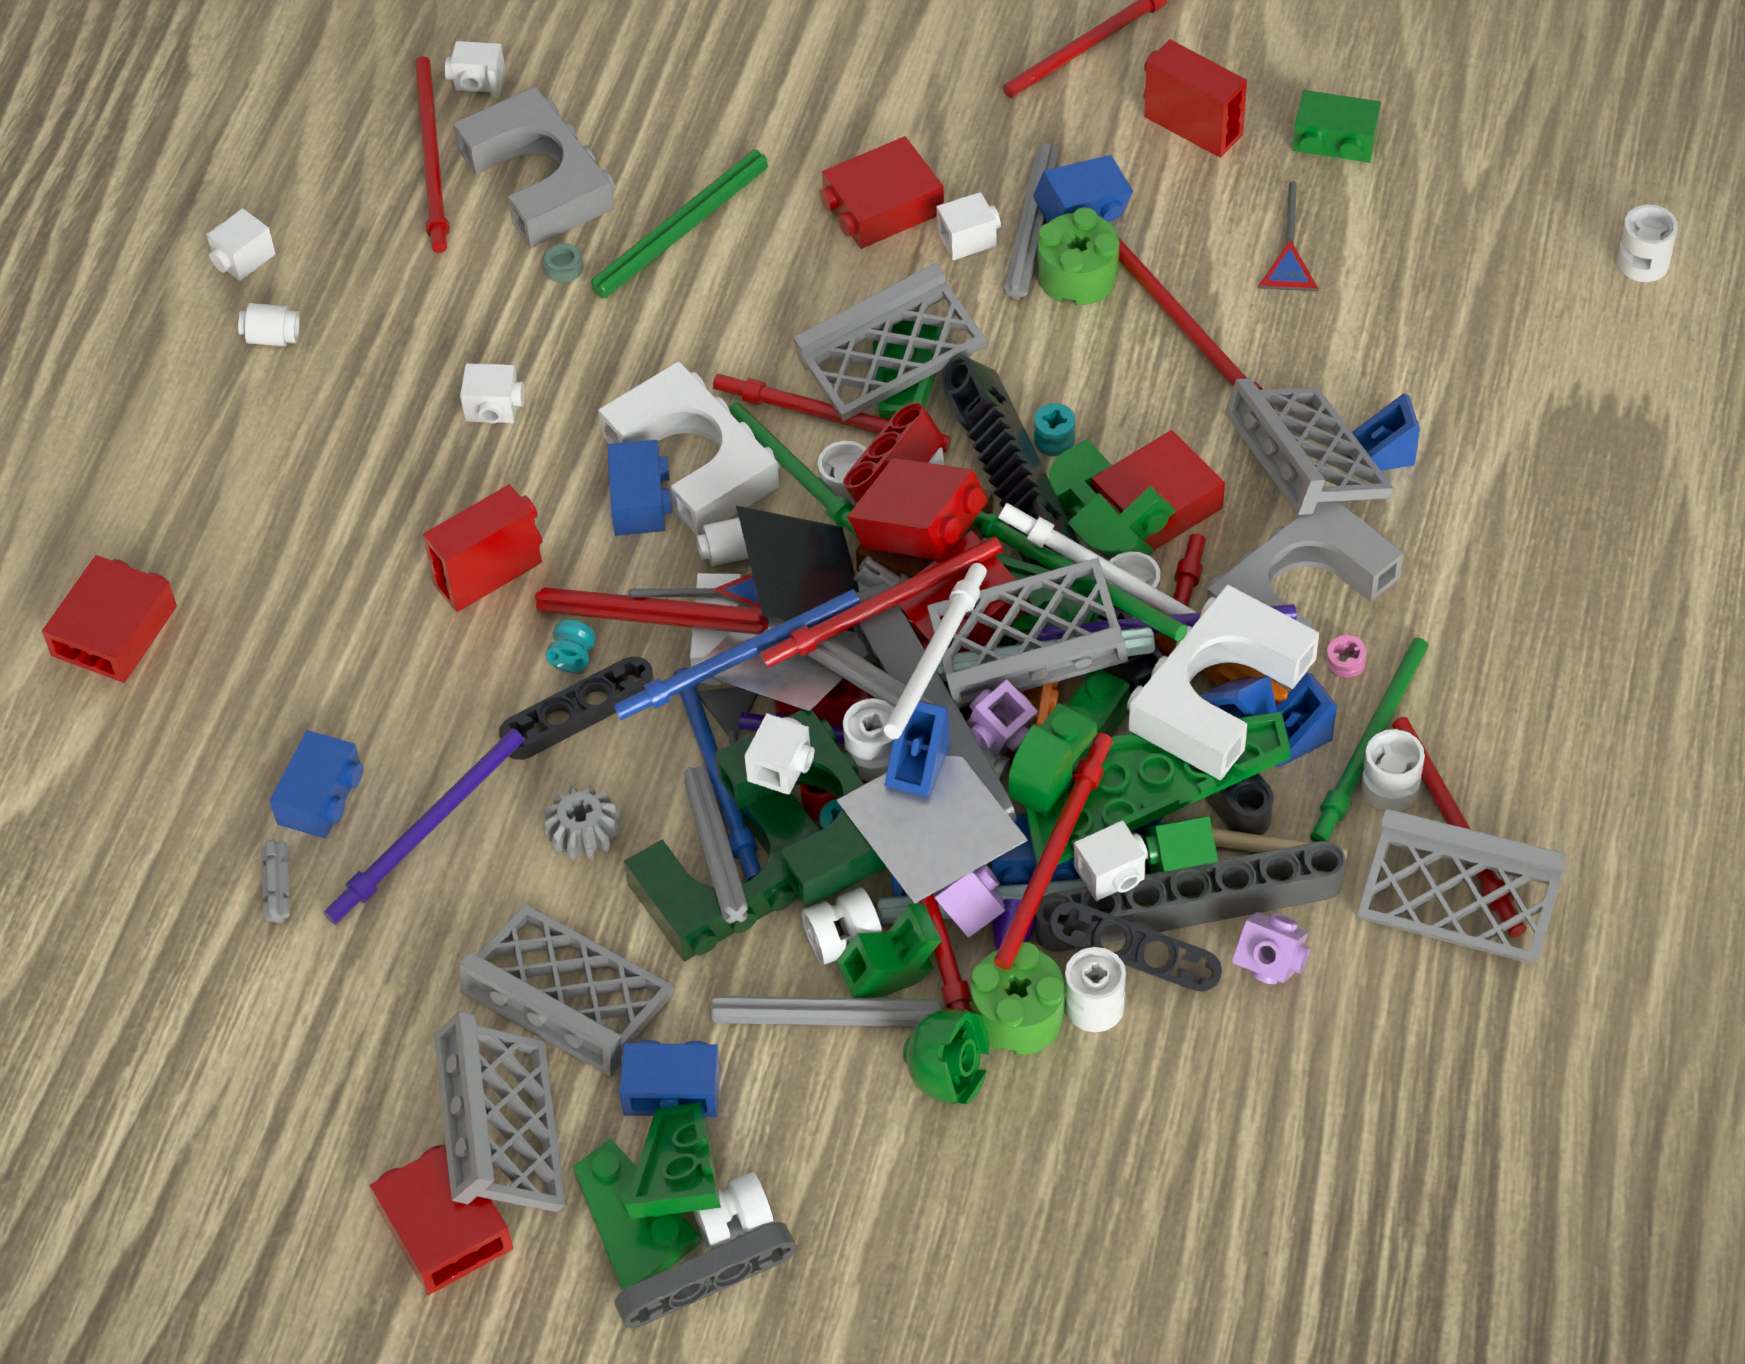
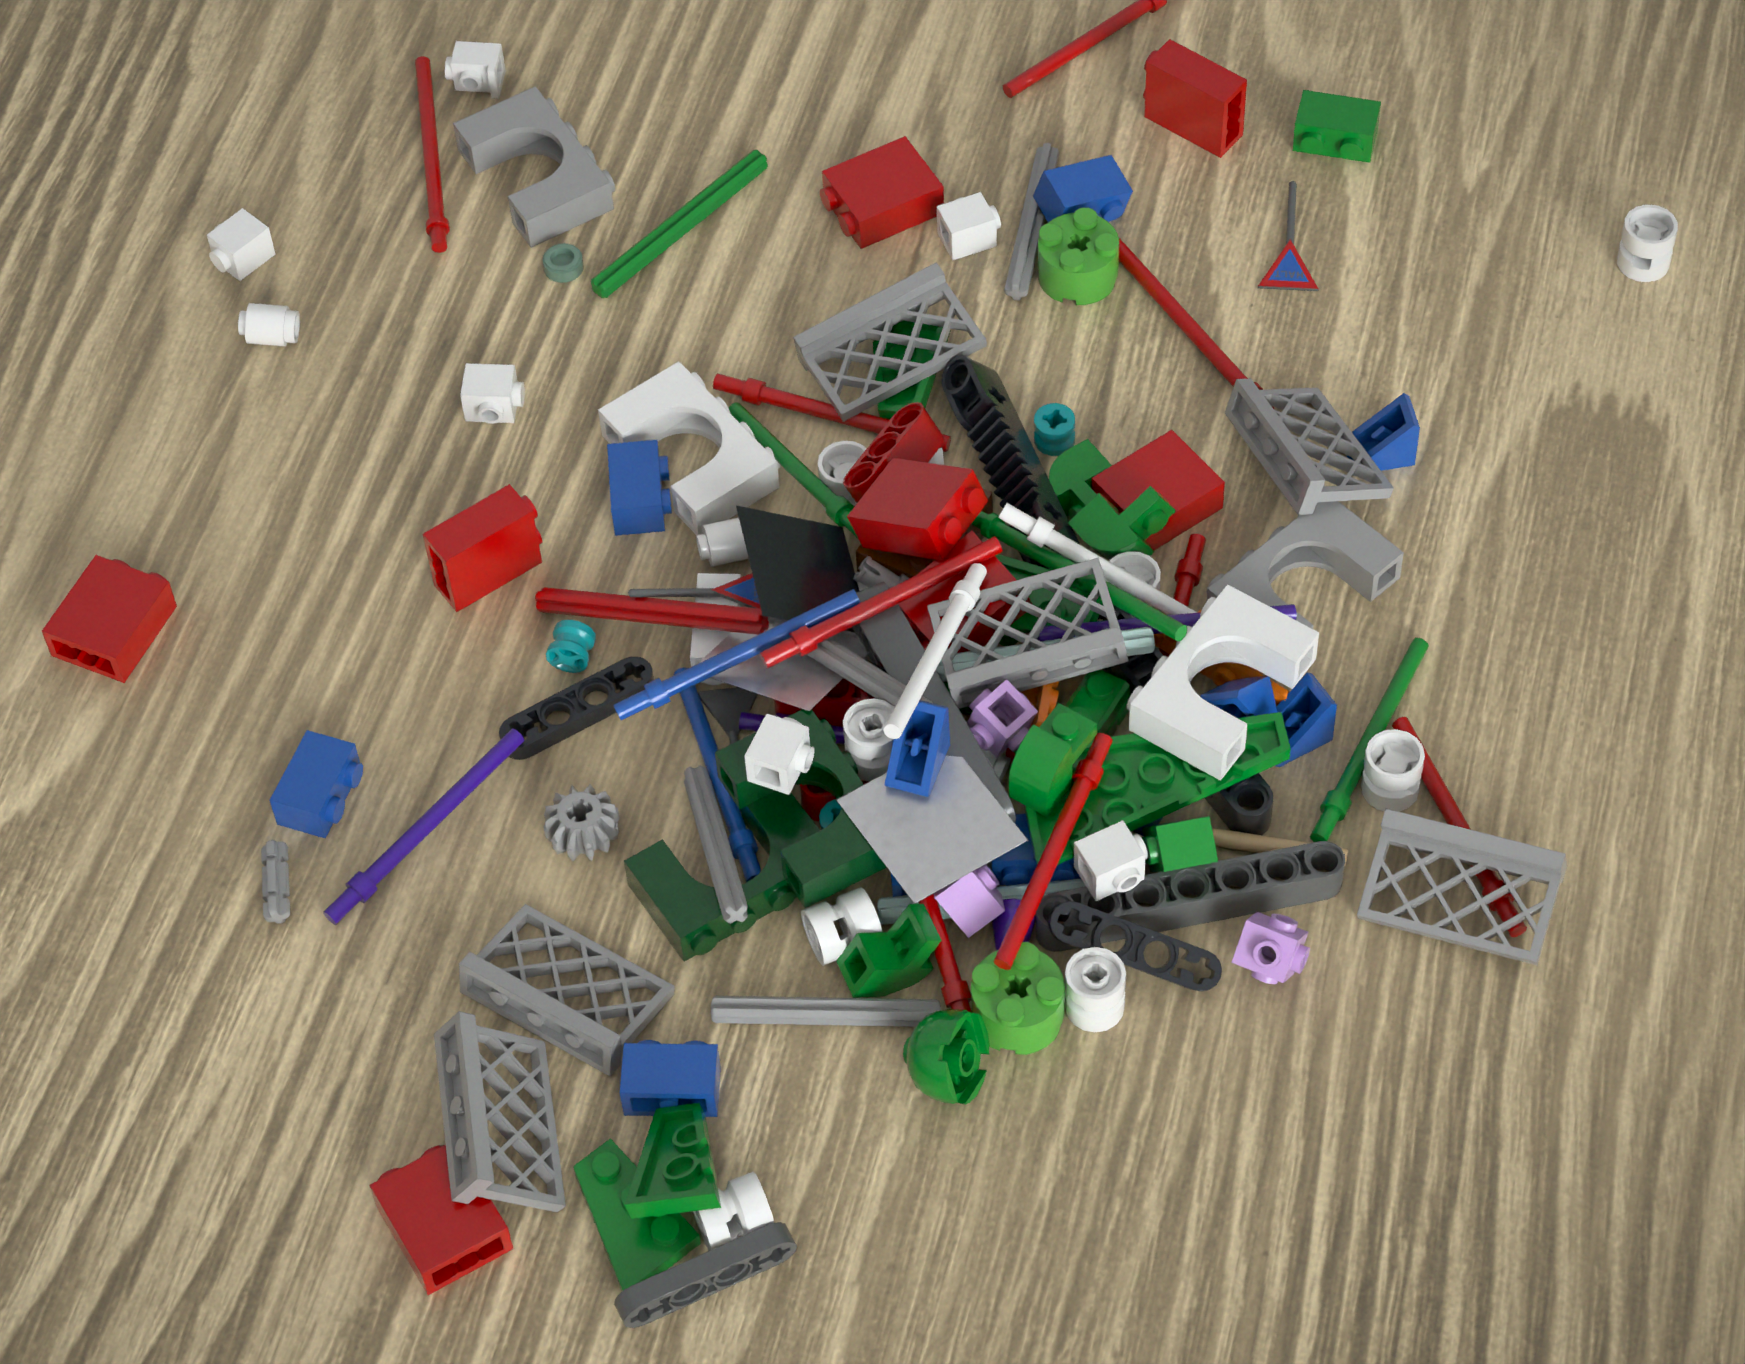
(1342, 645): bright pink bush -> none

